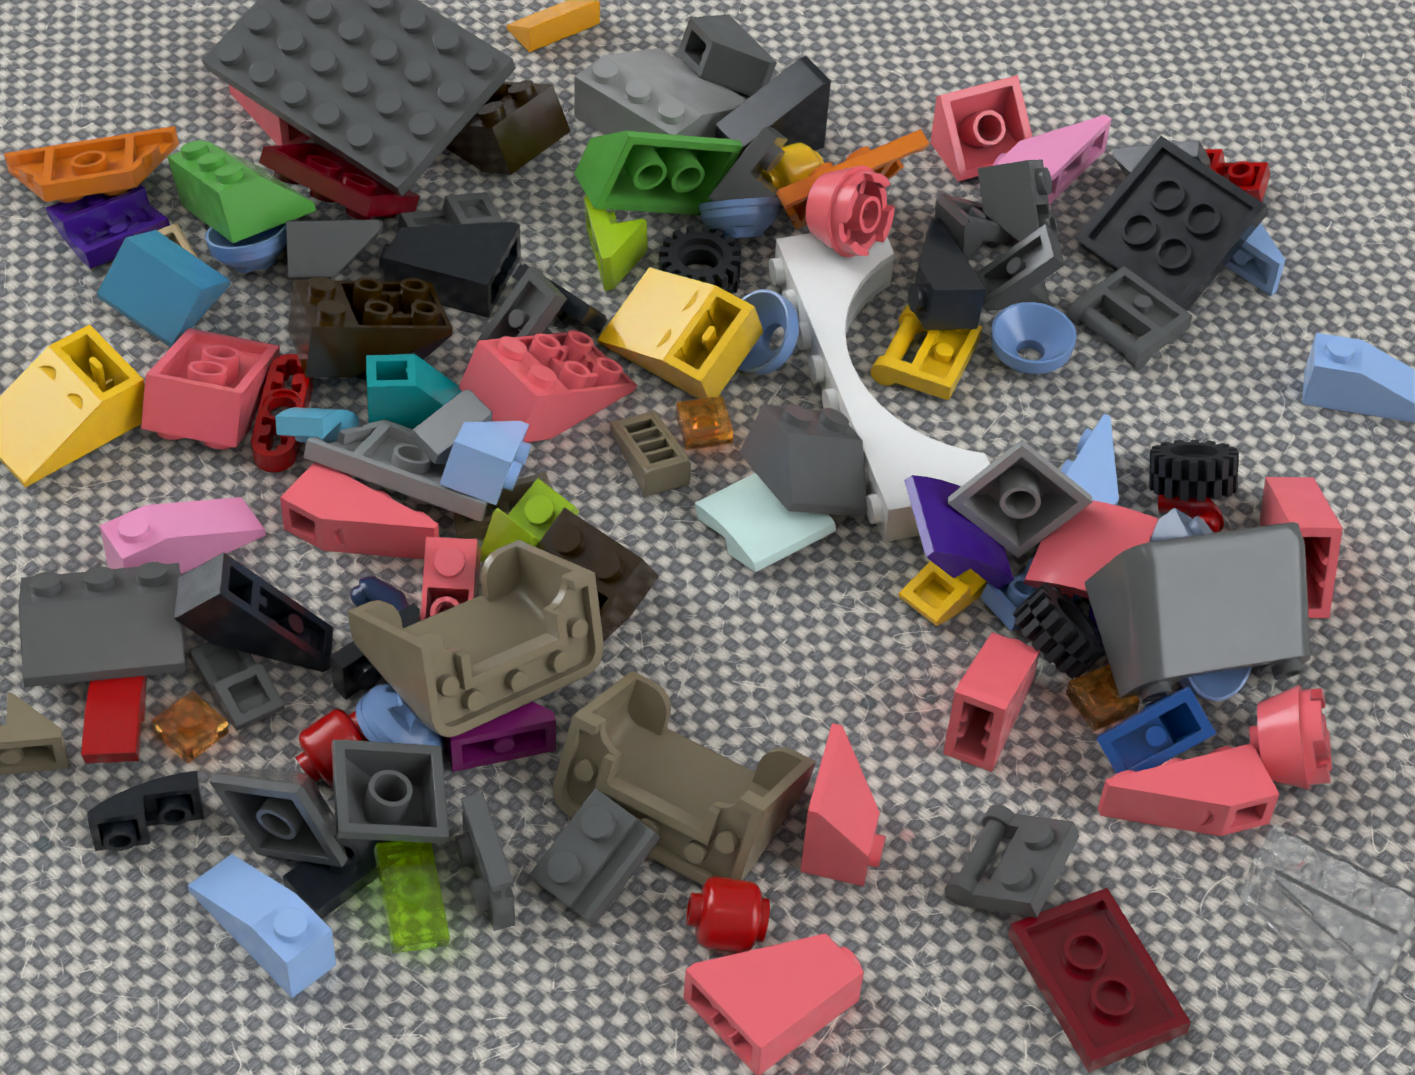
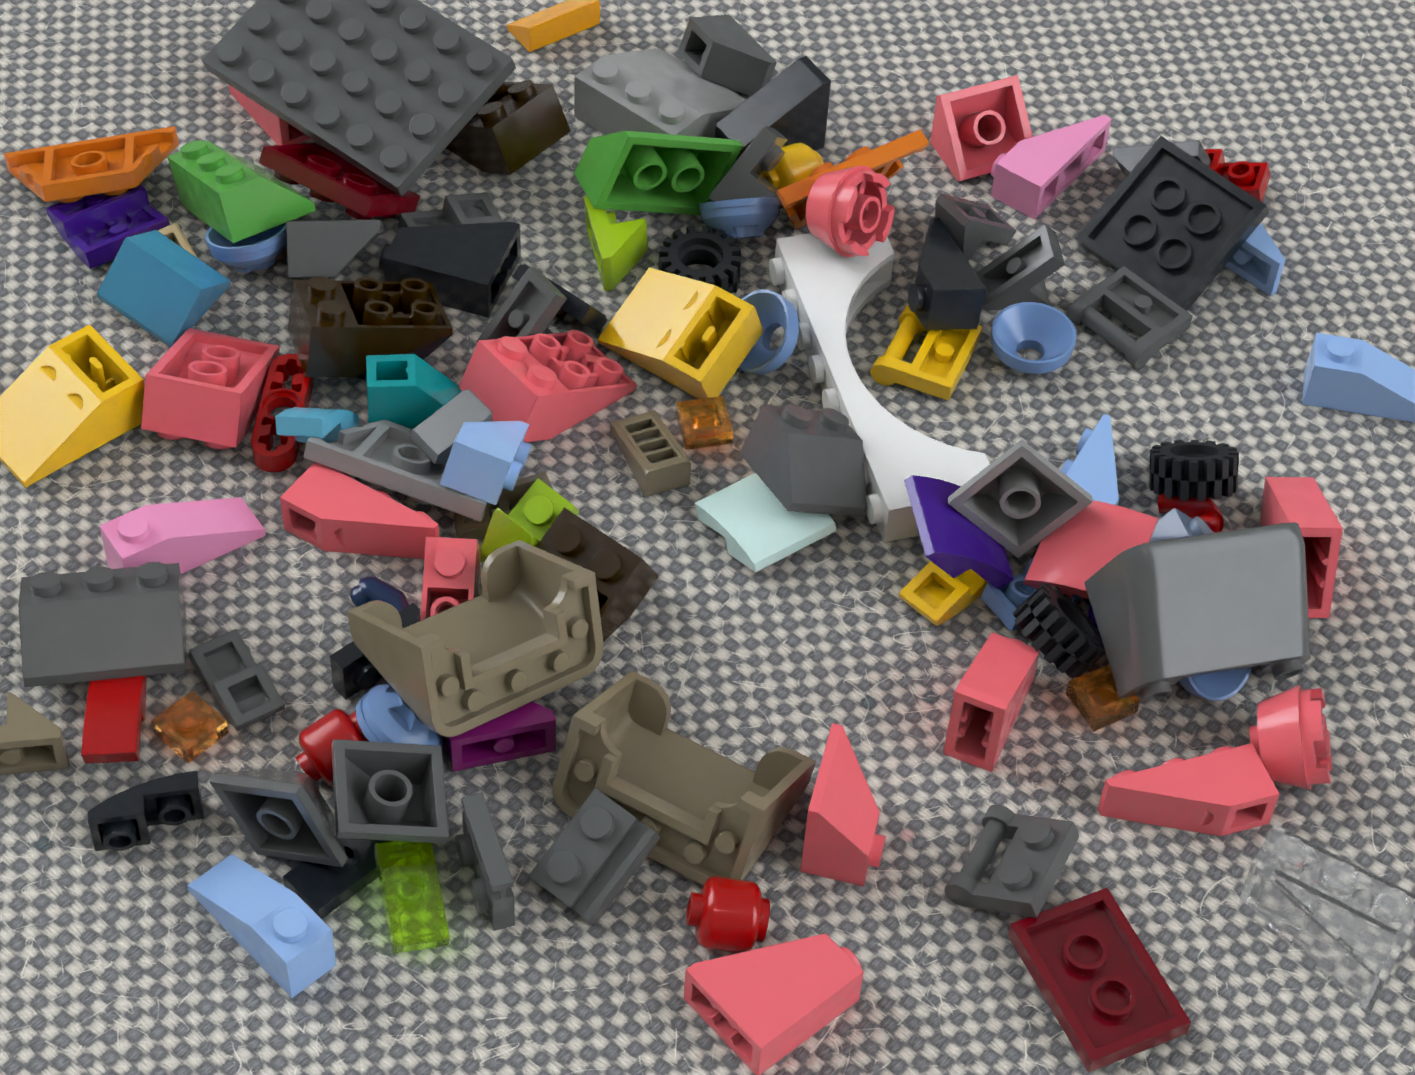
(250, 615): black slope -> none
(1018, 196): dark grey slope -> none
(1157, 732): blue slope -> none

